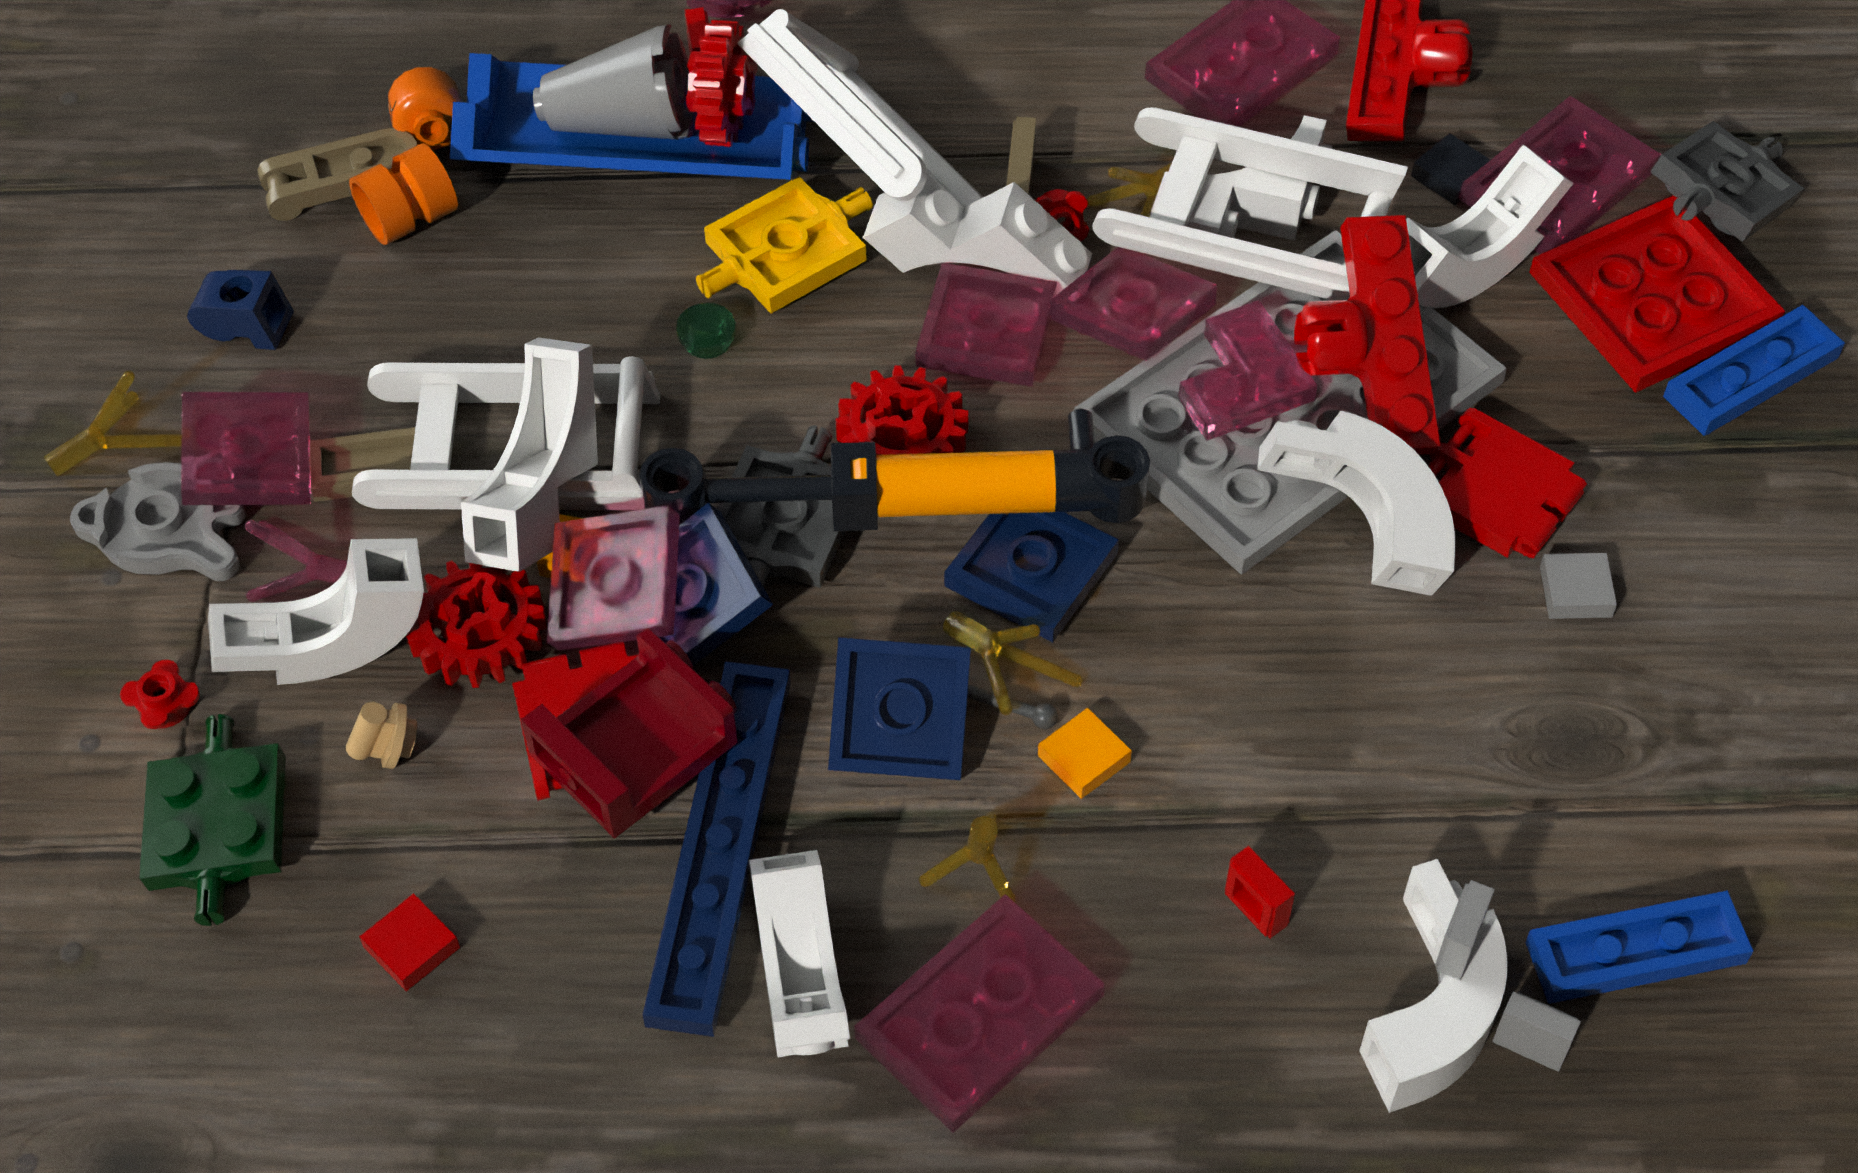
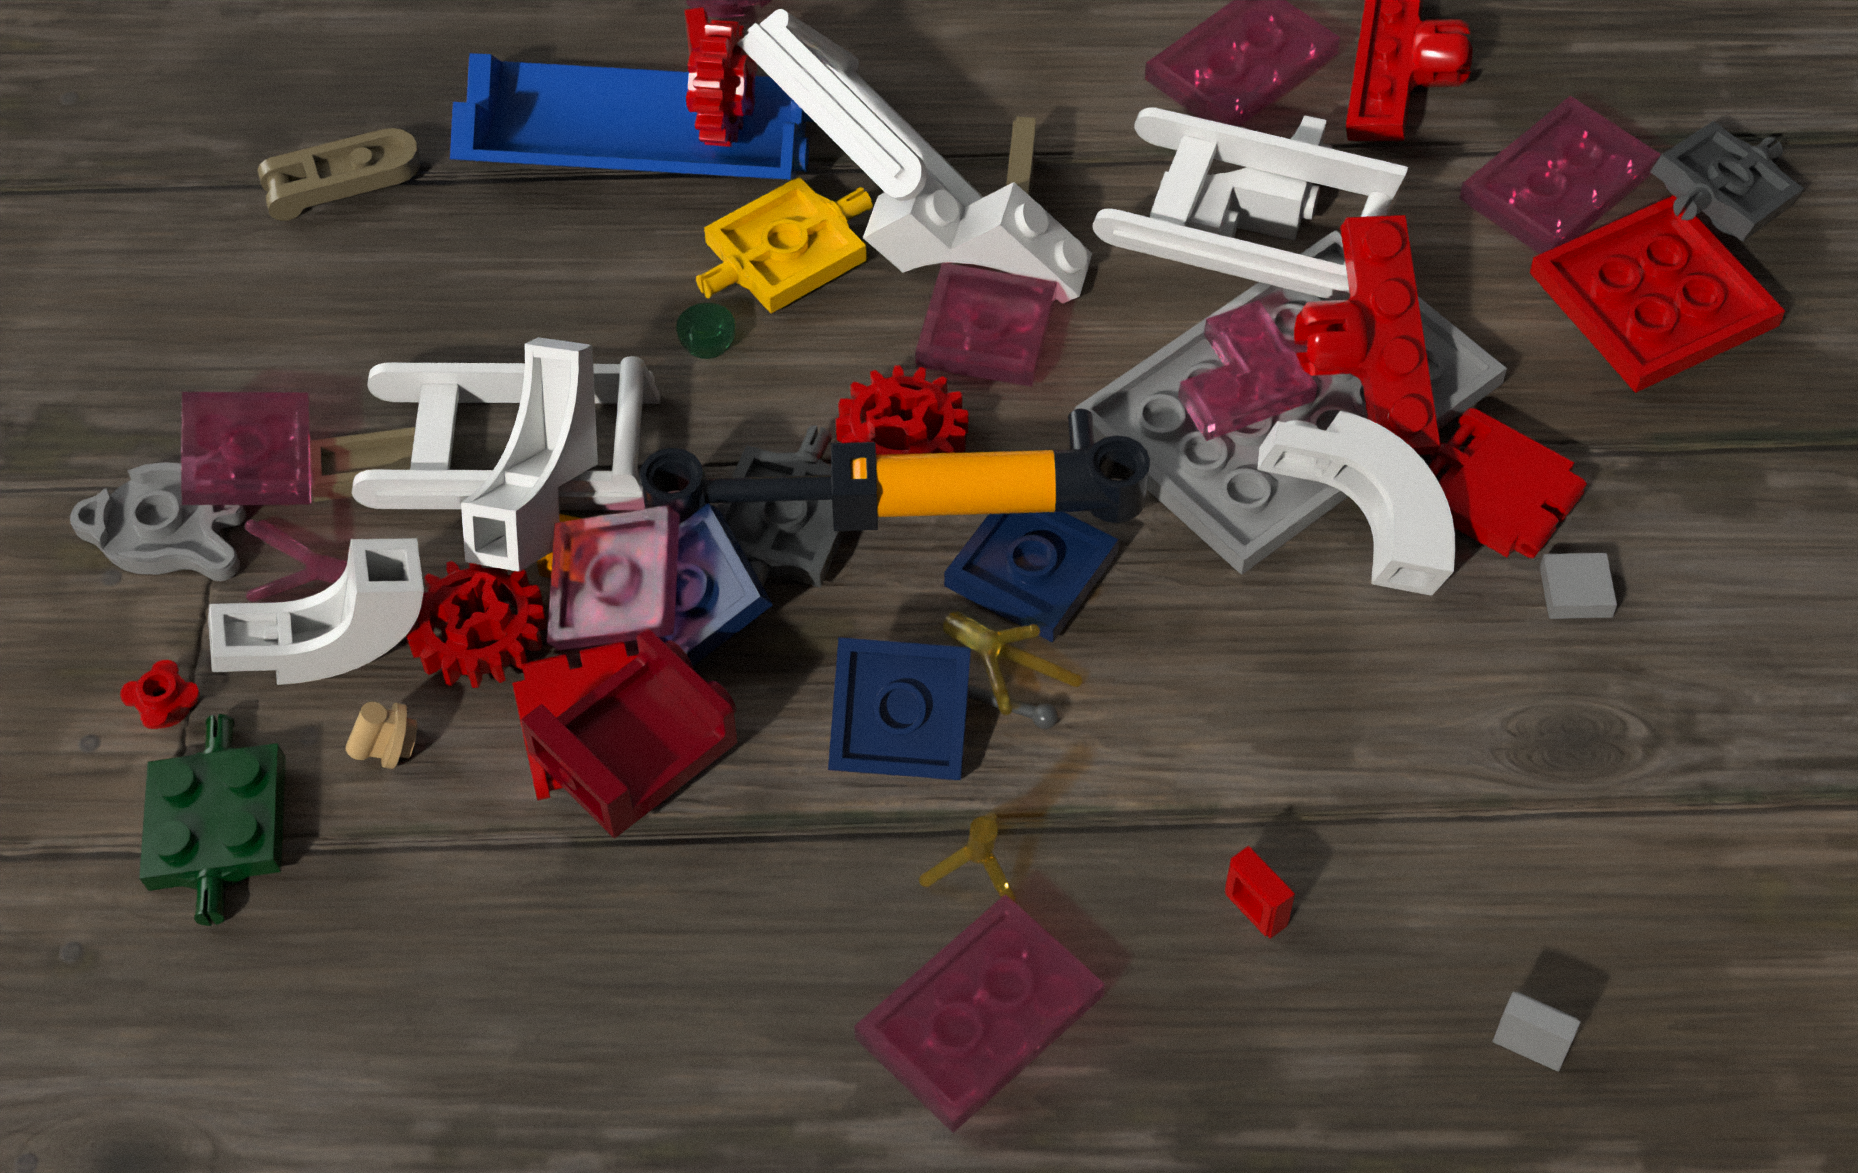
(93, 437): clear yellow plant -> none
(241, 306): dark blue leg -> none
(408, 191): orange wheel -> none
(409, 942): red tile -> none
(423, 105): orange head -> none
(622, 90): light grey cone -> none
(715, 859): dark blue plate -> none
(798, 954): white arch -> none
(1069, 205): red plate -> none
(1084, 753): light orange tile -> none
(1133, 302): clear pink plate -> none
(1141, 183): clear yellow plant -> none
(1439, 1038): white arch -> none
(1447, 167): black tile -> none
(1464, 929): light grey tile -> none
(1489, 238): white arch -> none
(1638, 947): blue plate -> none
(1753, 370): blue plate -> none

